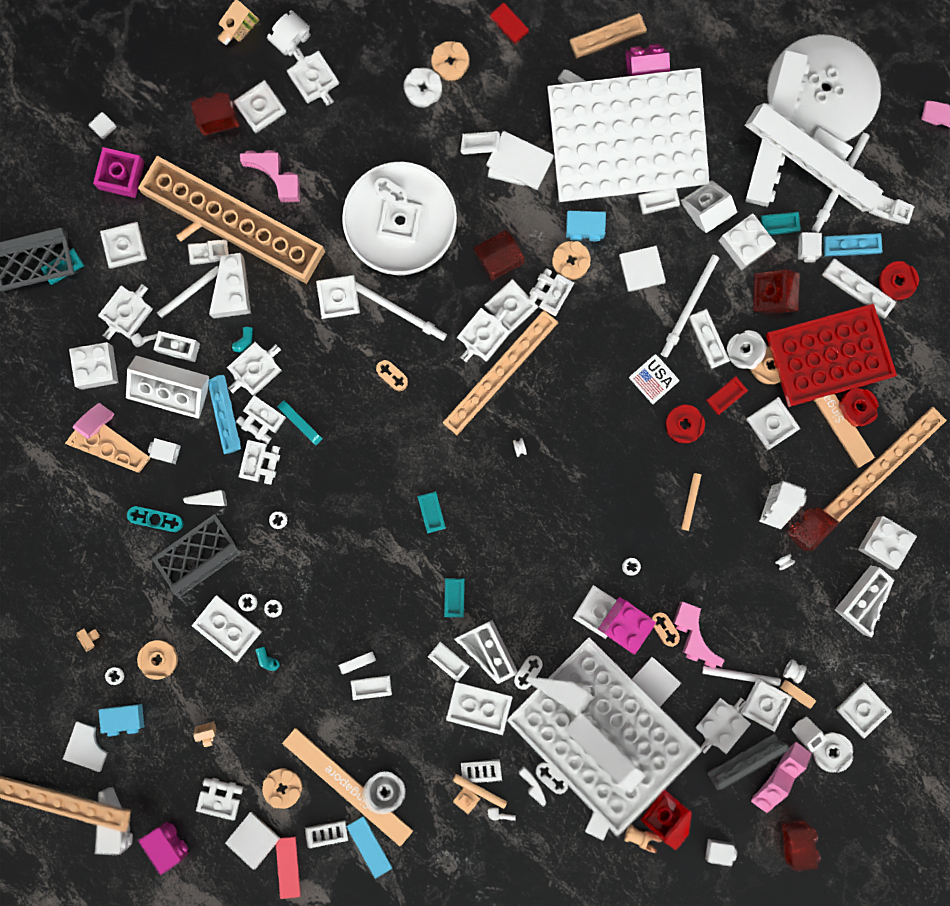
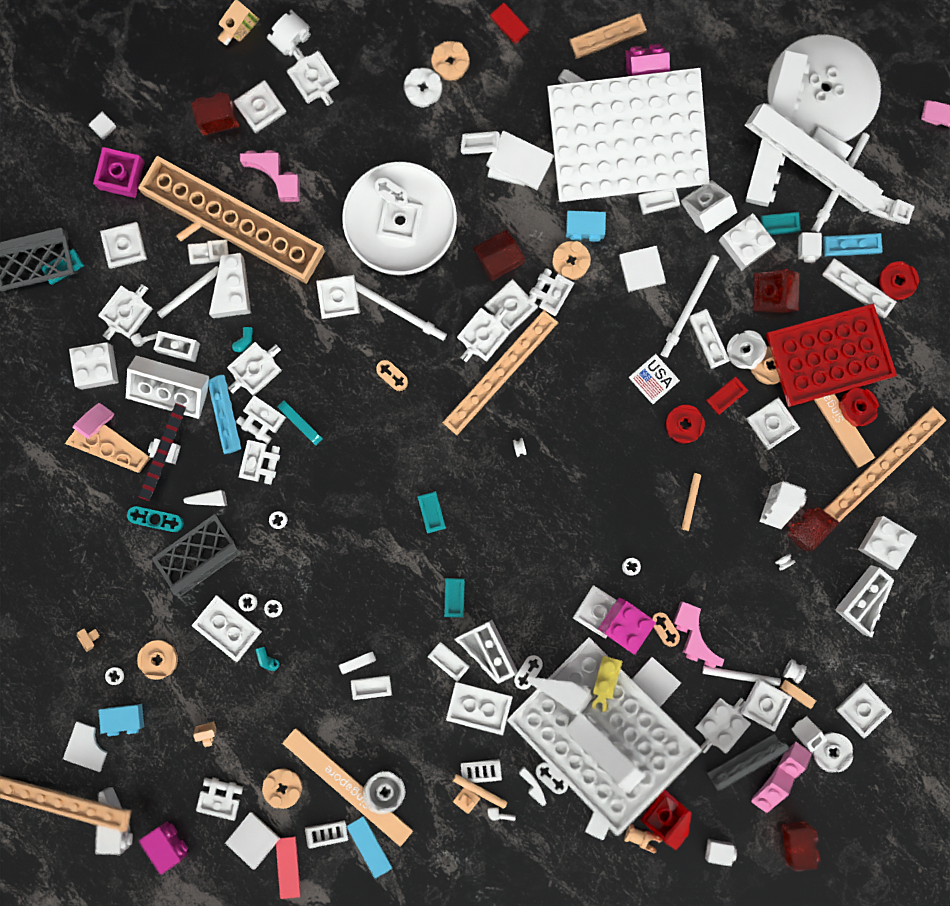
(162, 452): none -> black sticker
(606, 681): none -> light yellow plate

